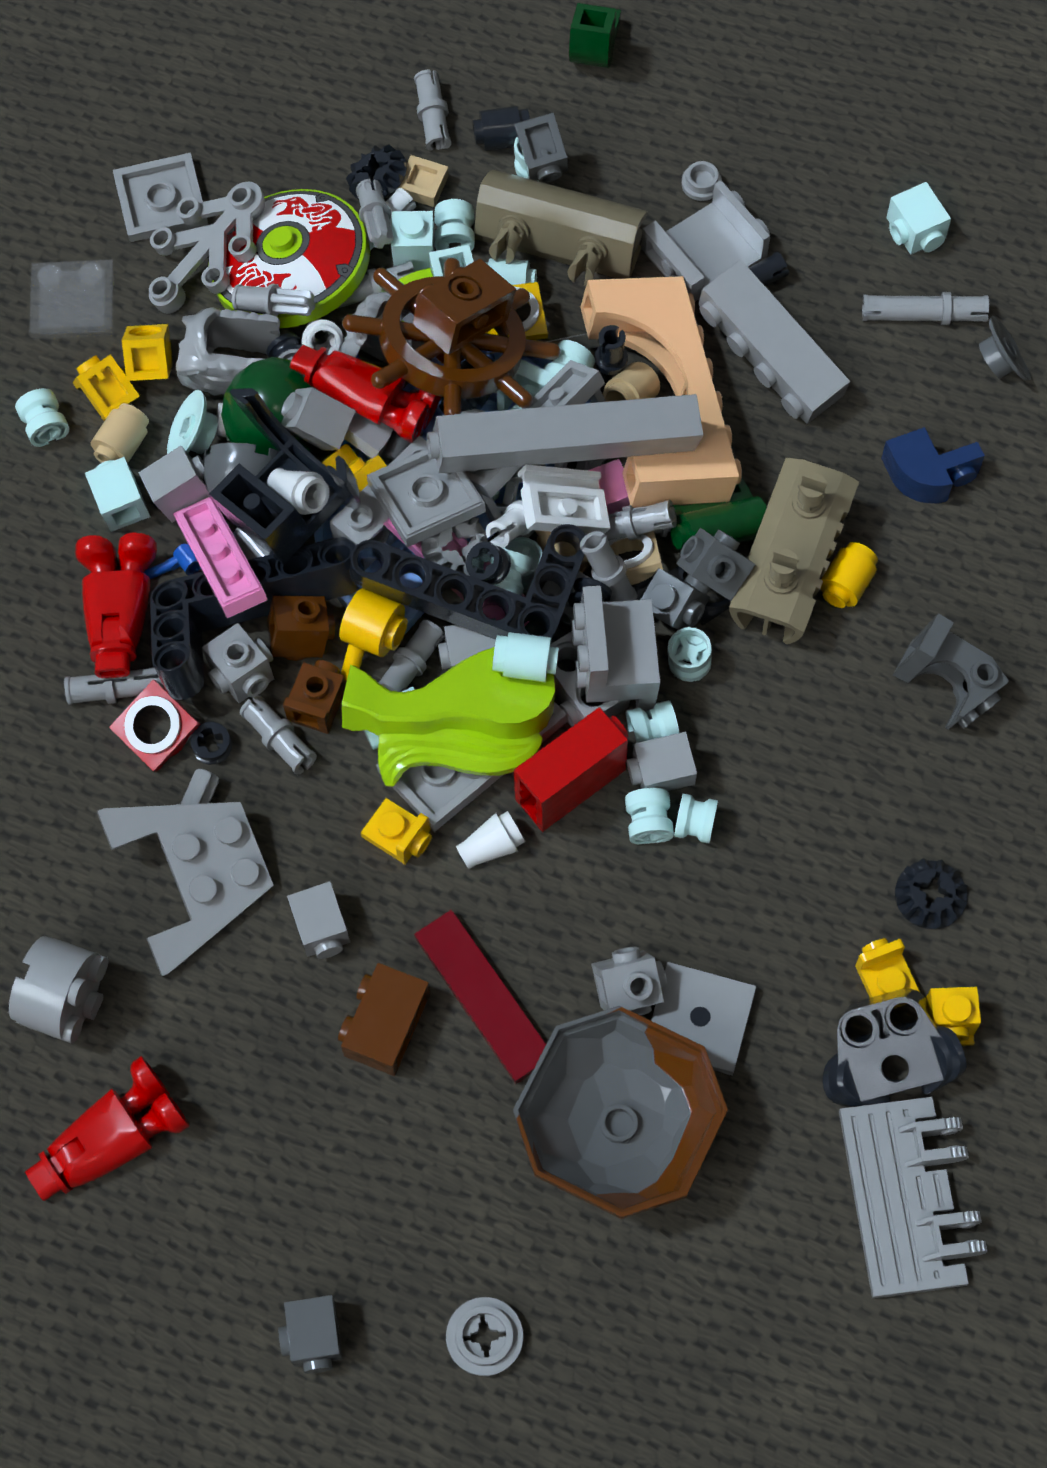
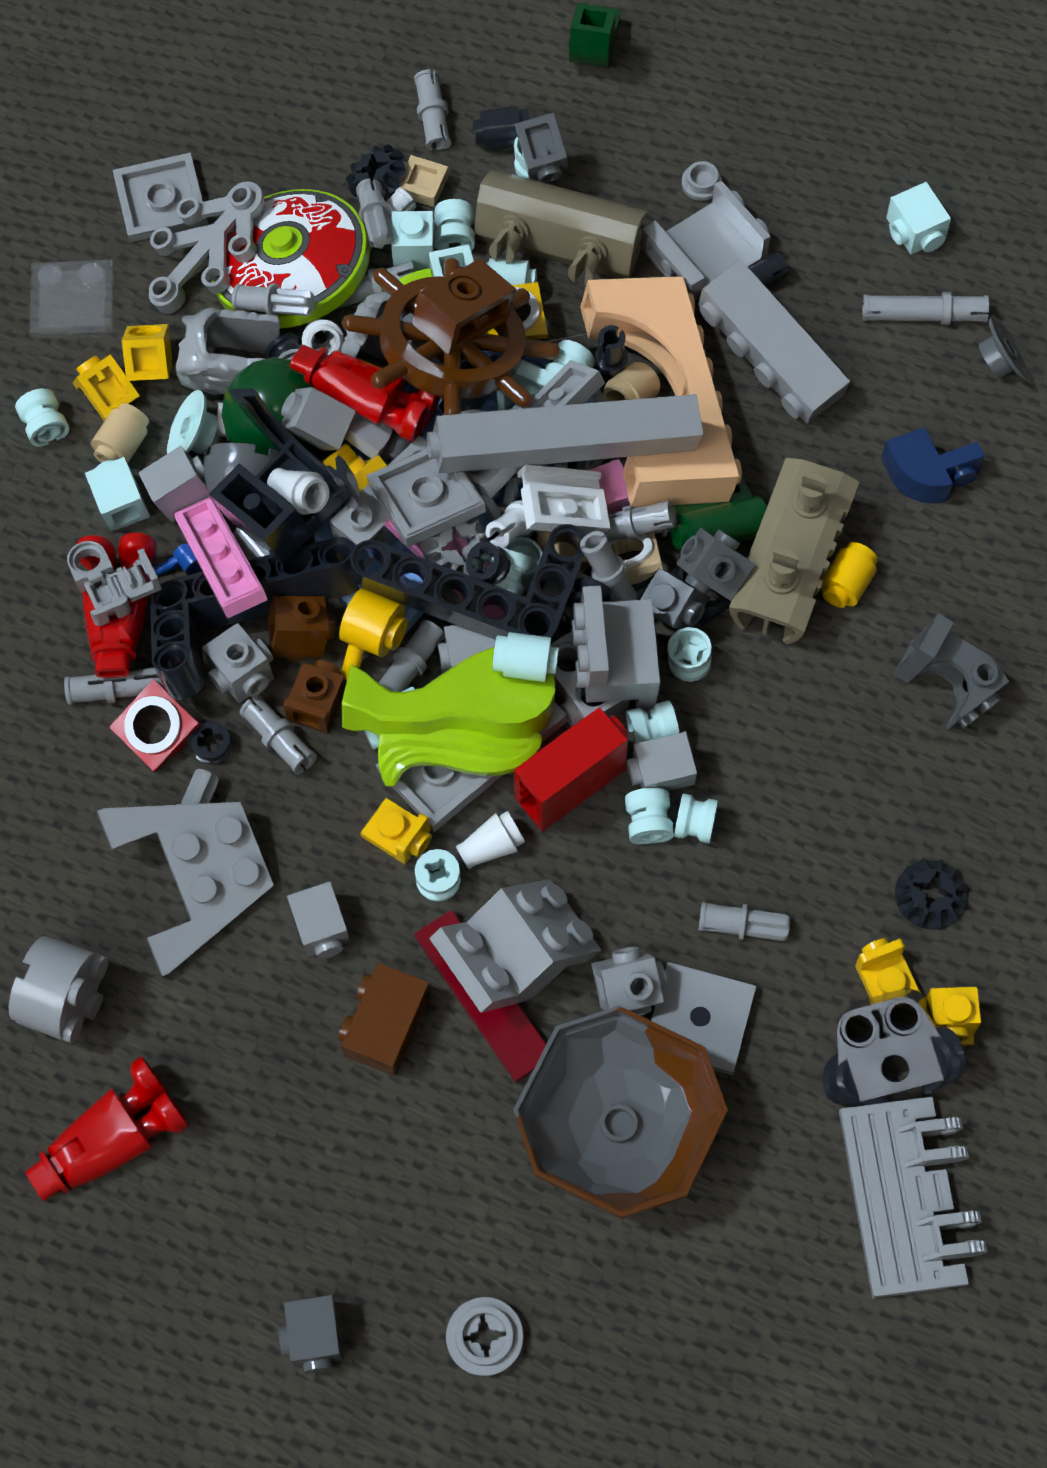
(116, 586): none -> light grey piece
(437, 885): none -> light aqua wheel
(515, 944): none -> light grey bracket
(743, 922): none -> light grey axle

